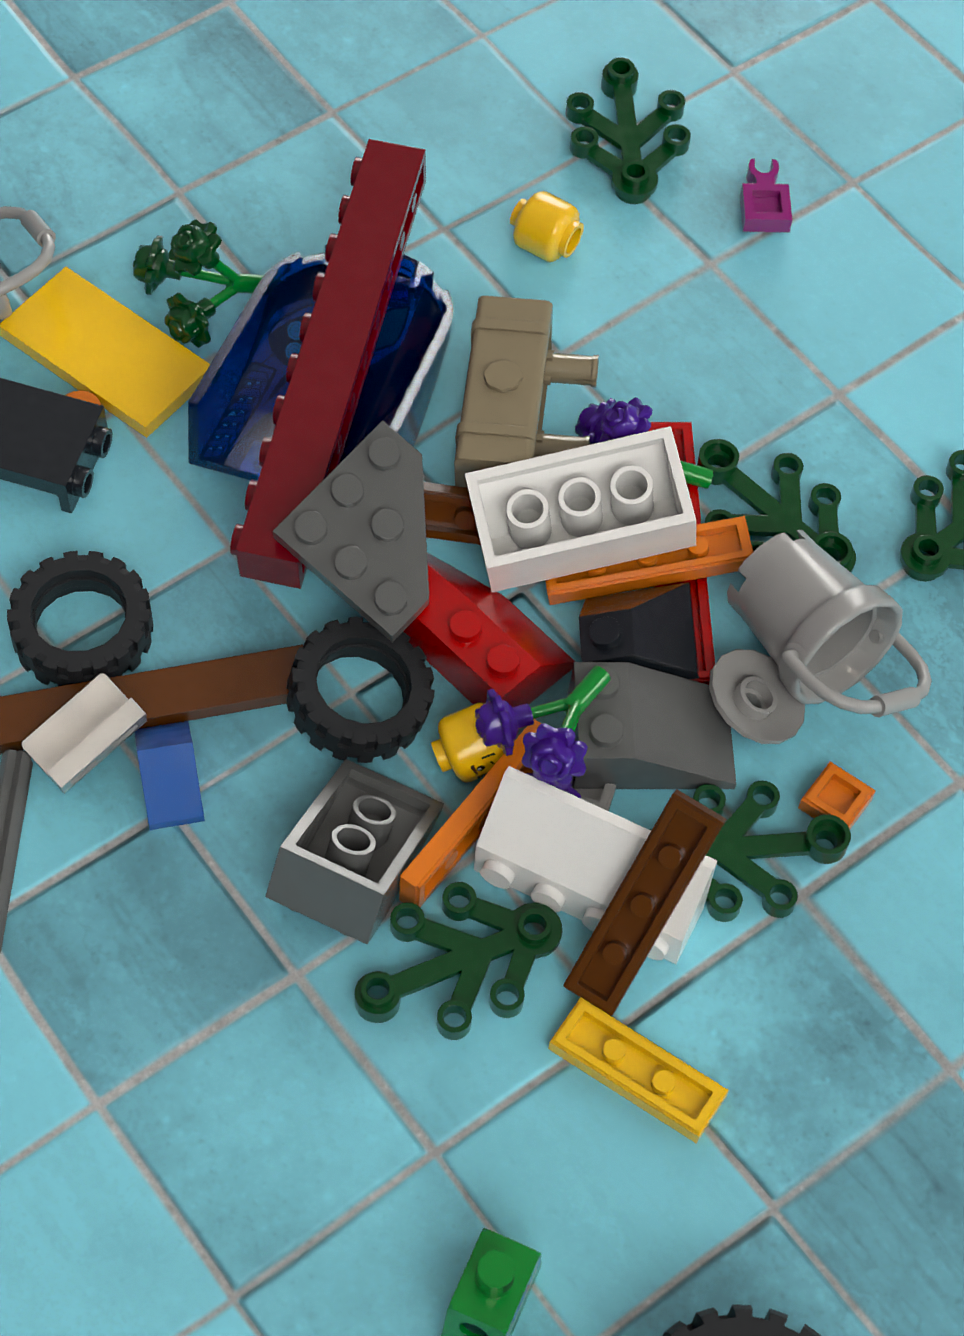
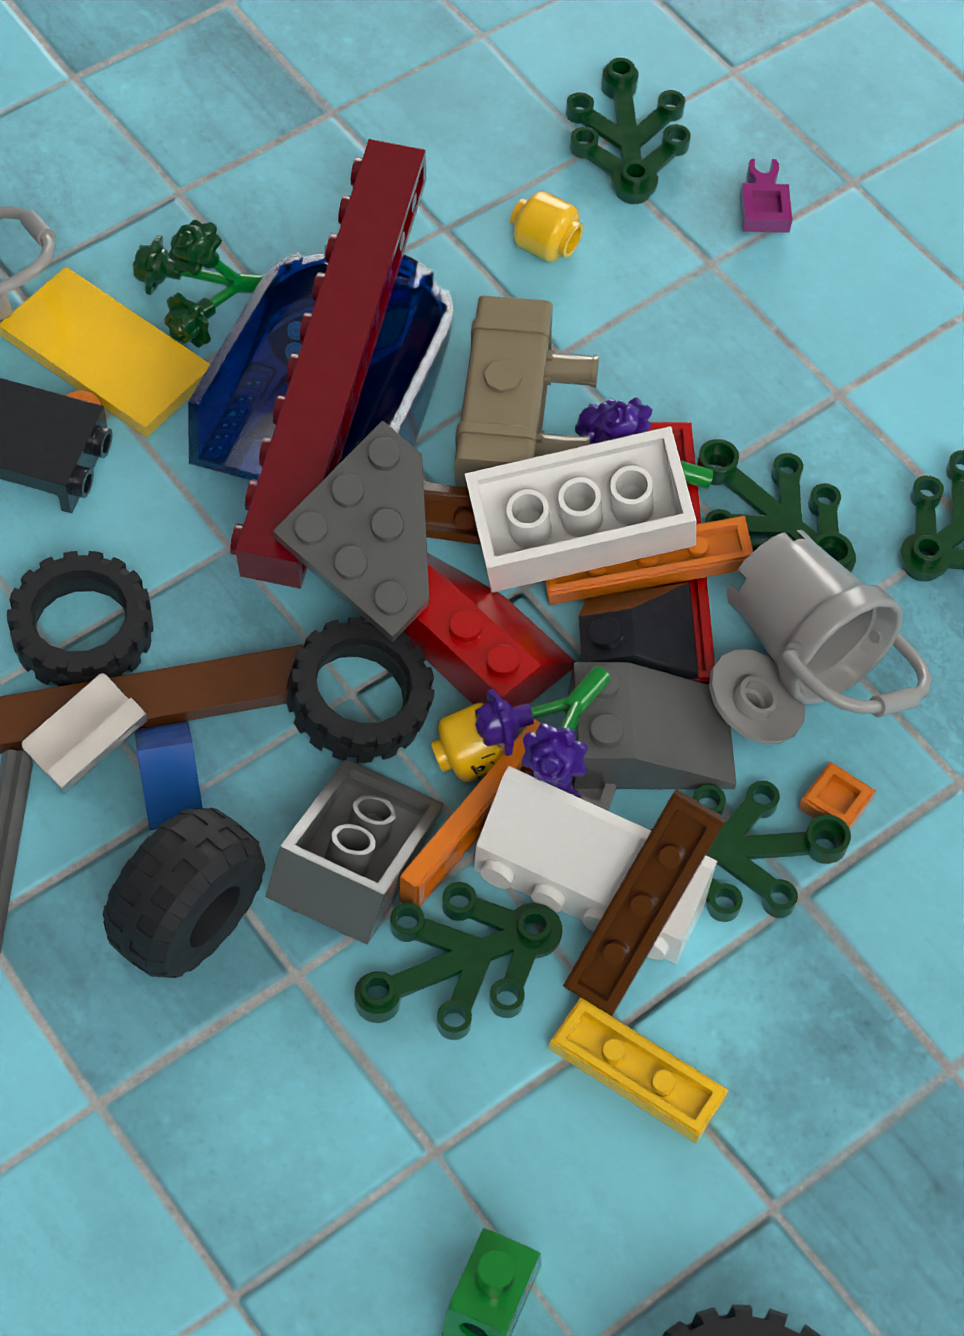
(183, 892): none -> black tyre

